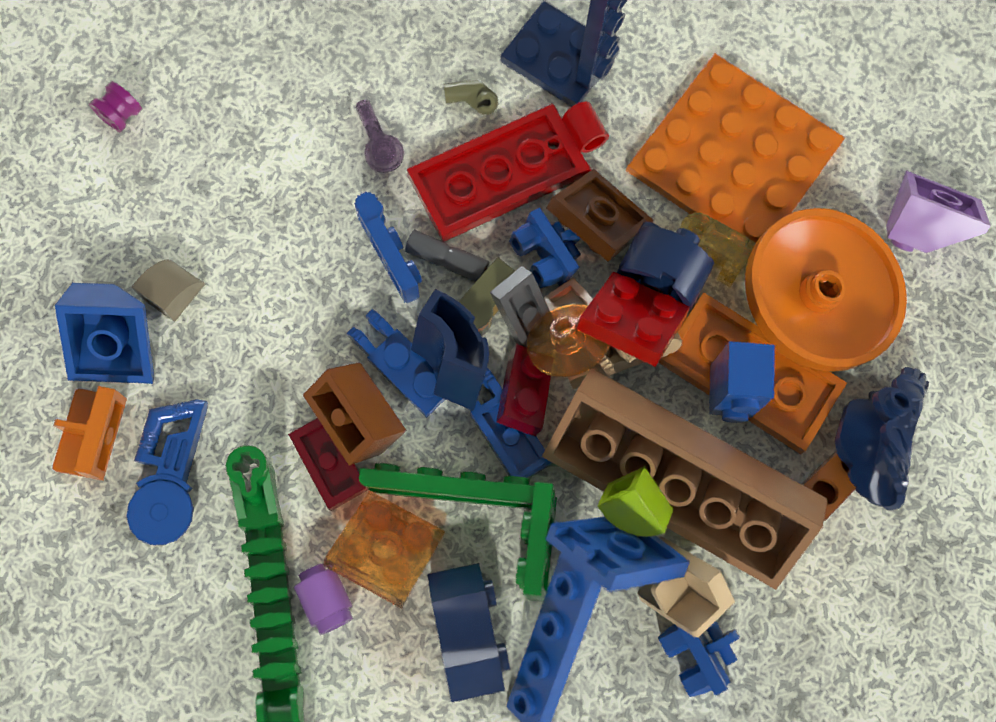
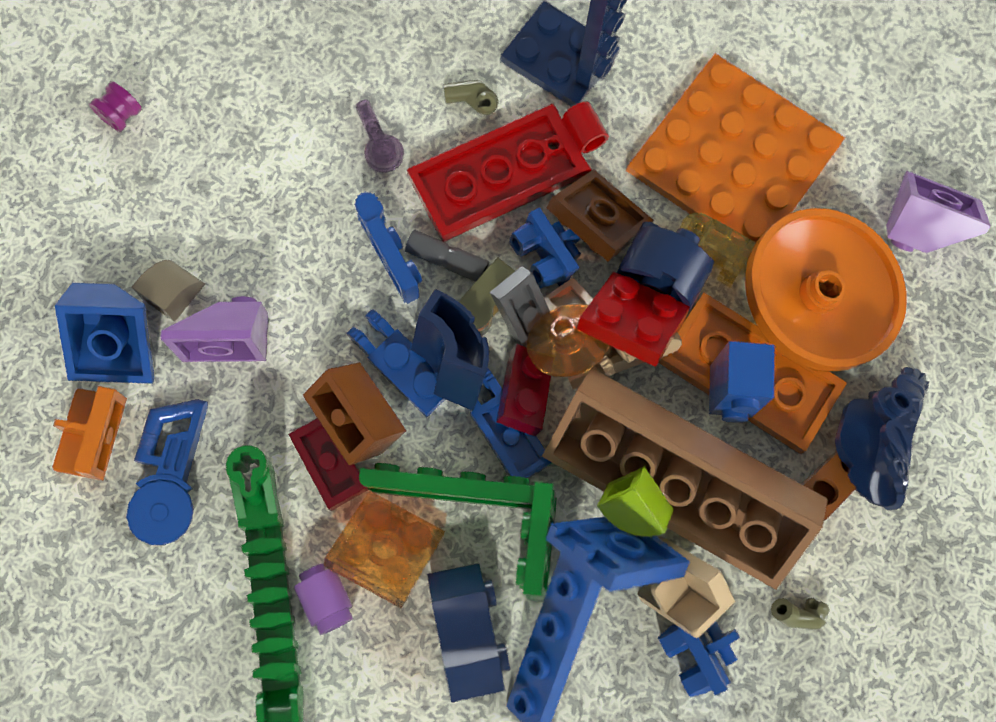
(221, 333): none -> medium lavender slope
(810, 617): none -> olive arm

